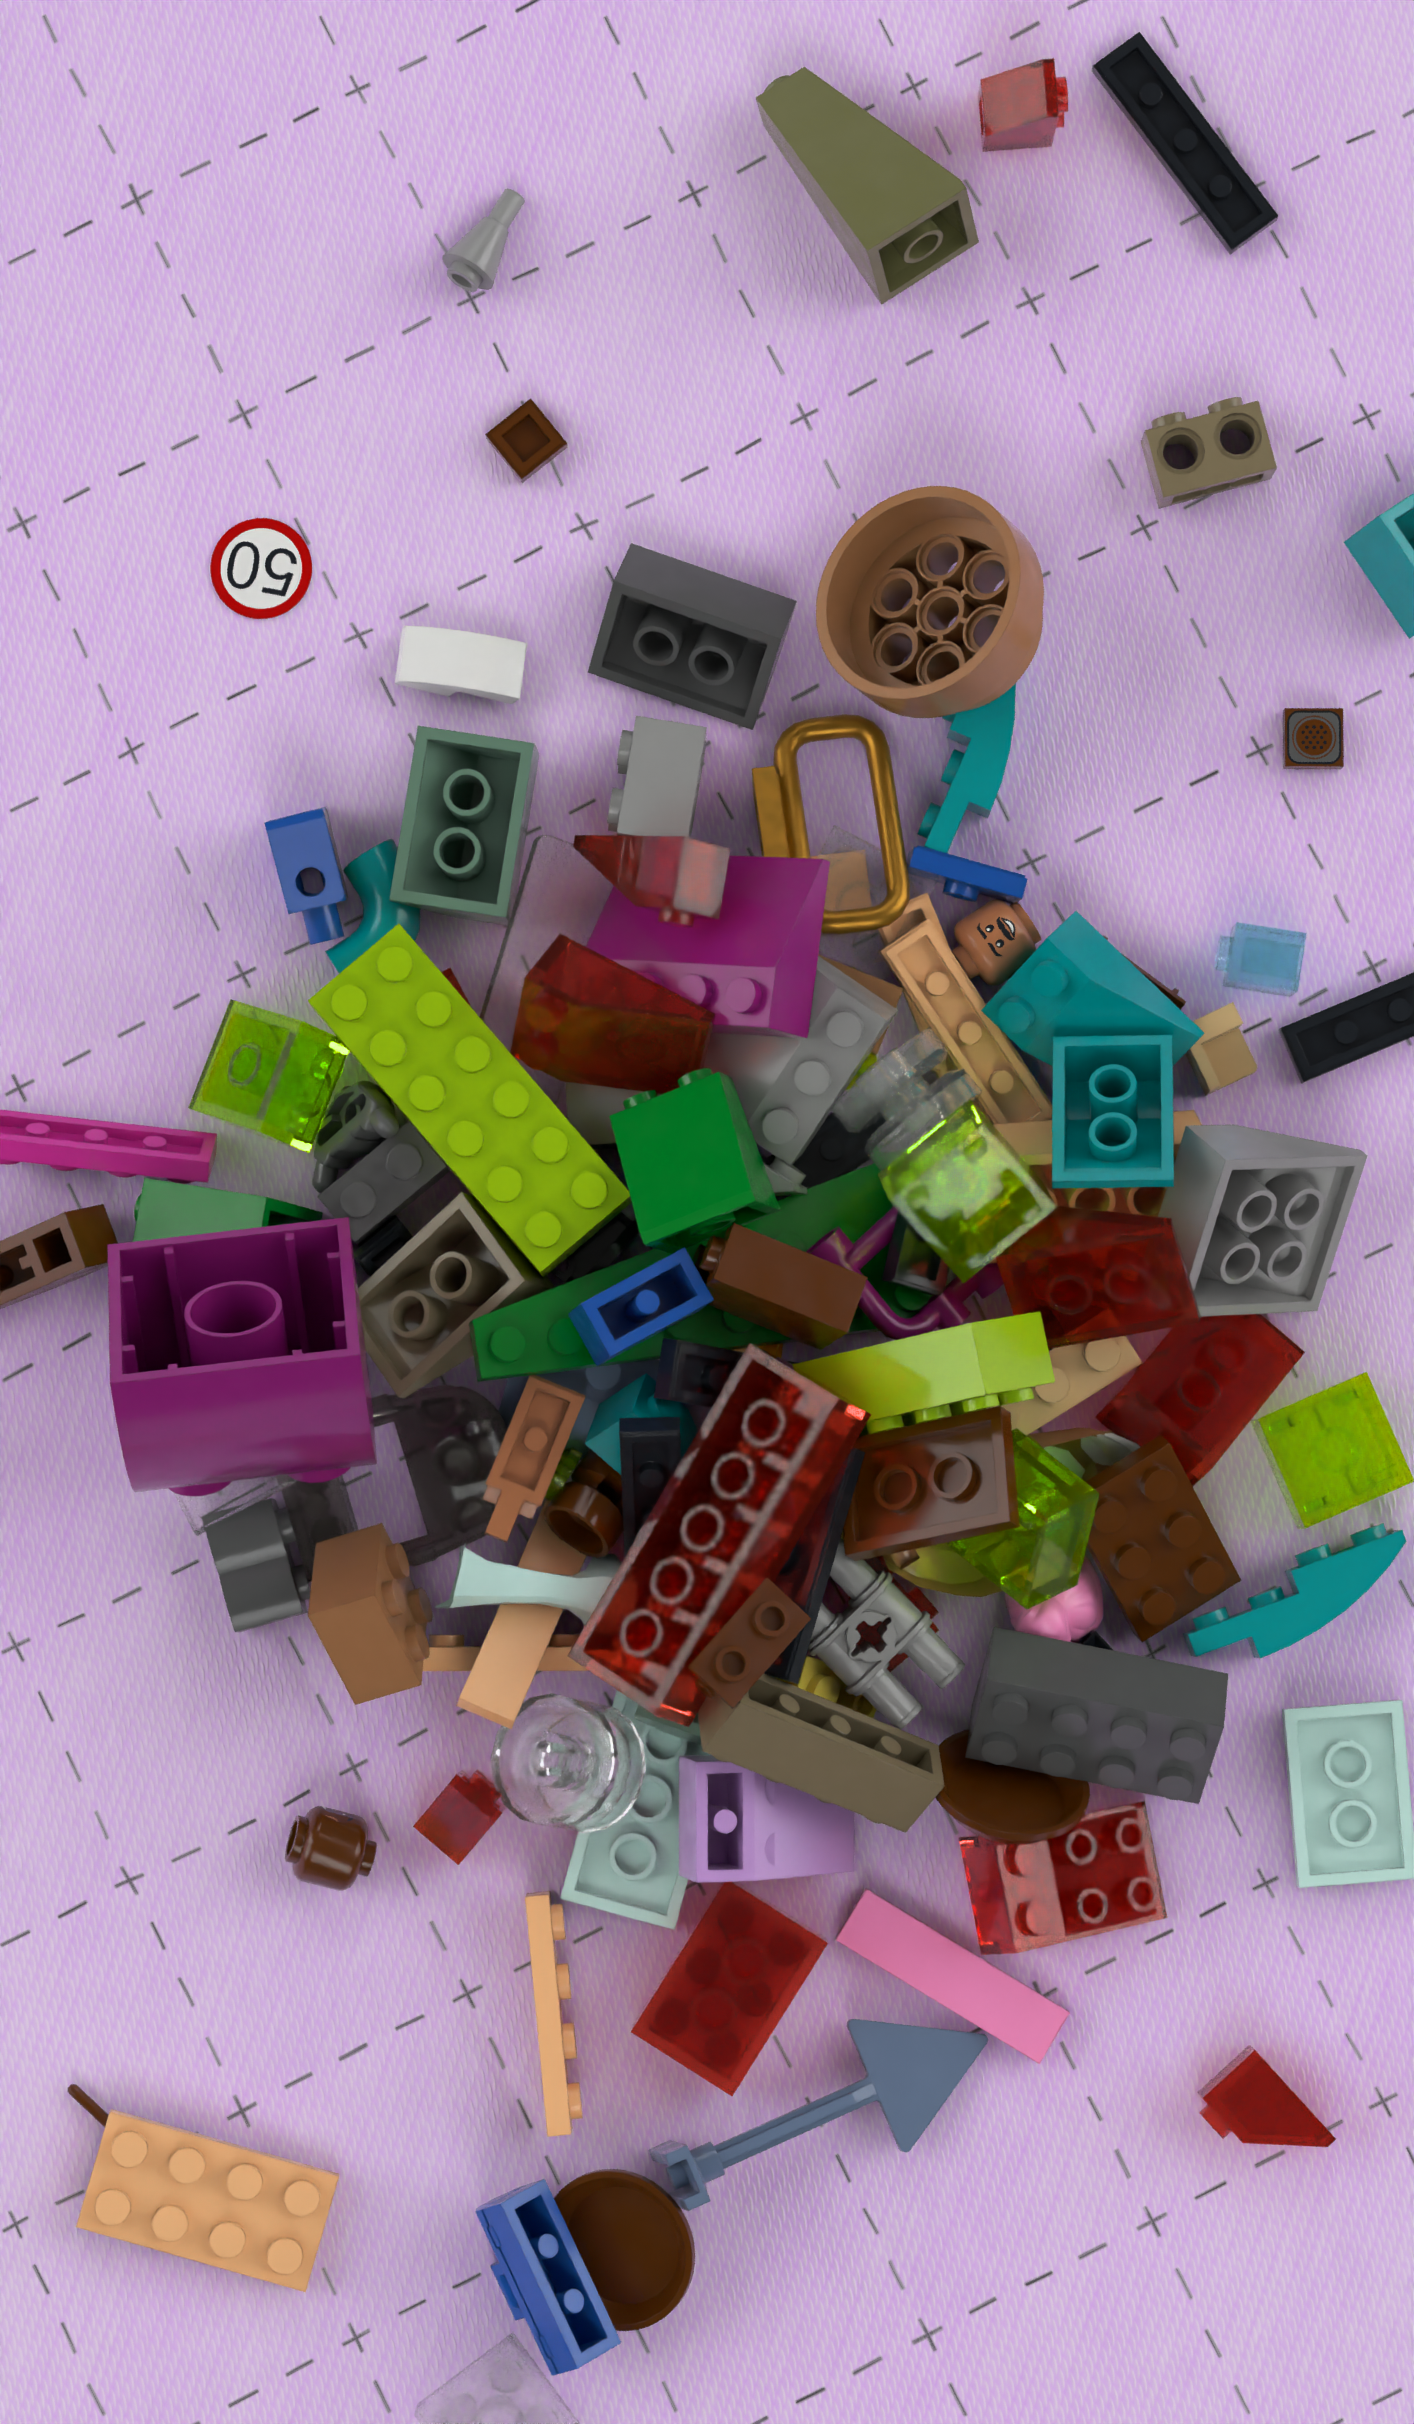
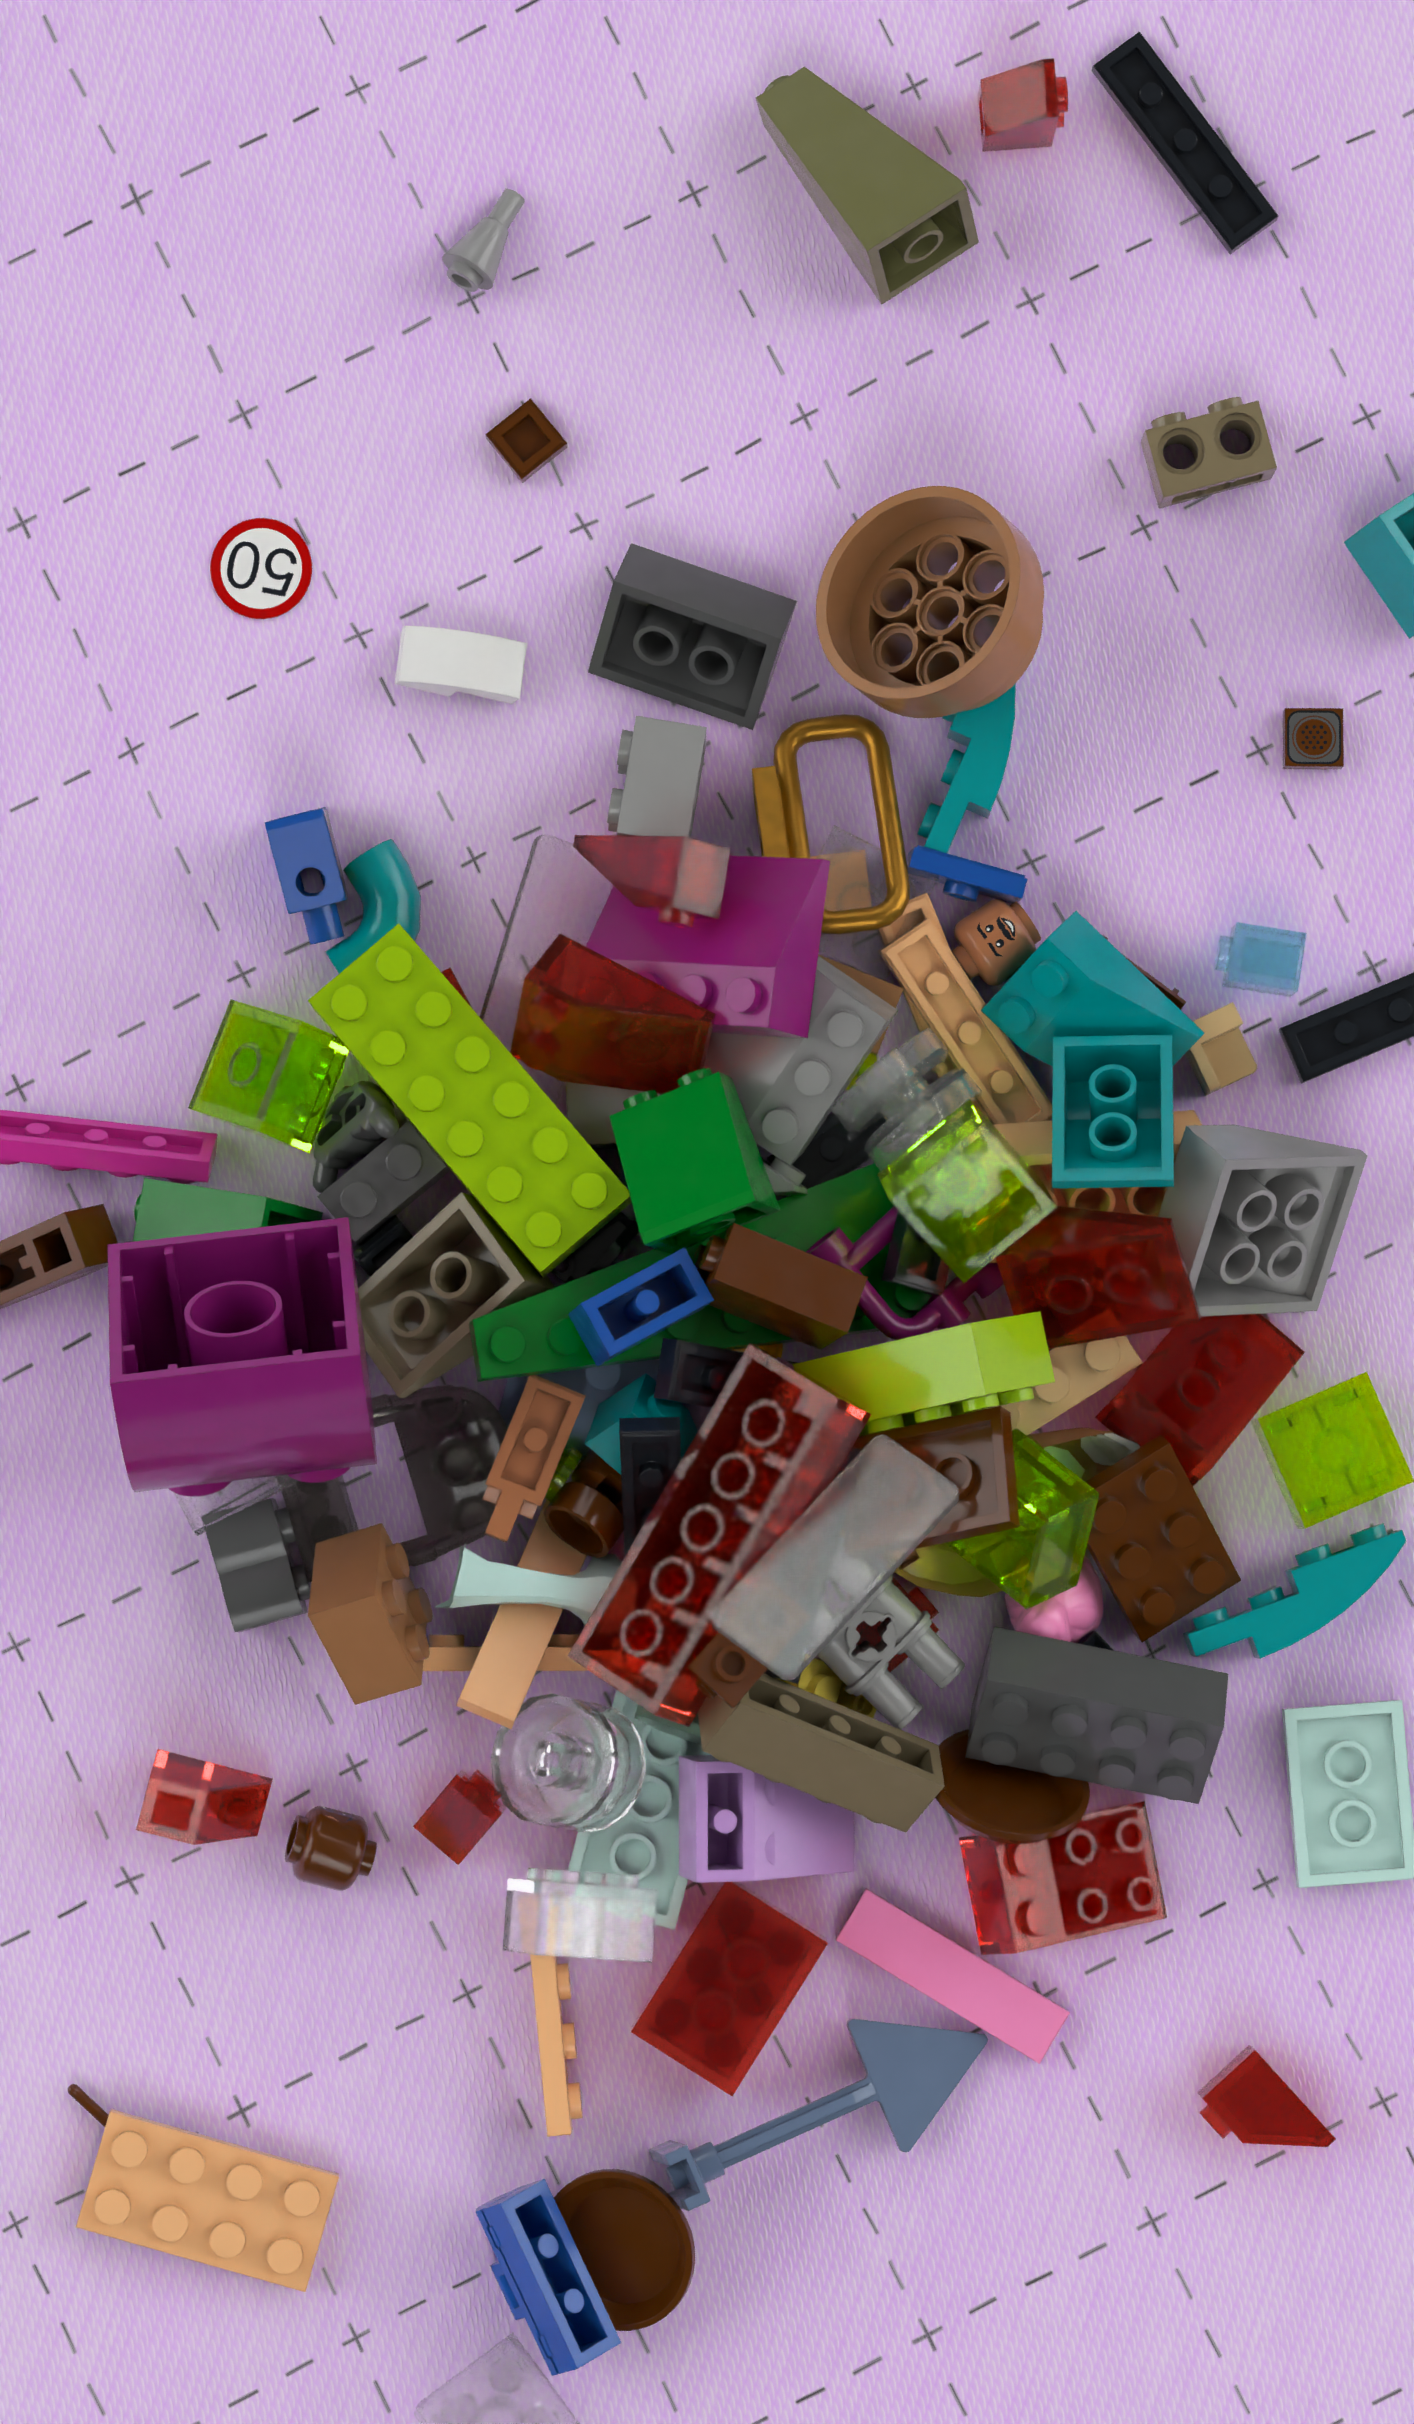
(201, 1800): none -> clear red slope
(464, 824): sand green slope -> none
(590, 1920): none -> clear brick
(834, 1557): none -> clear piece

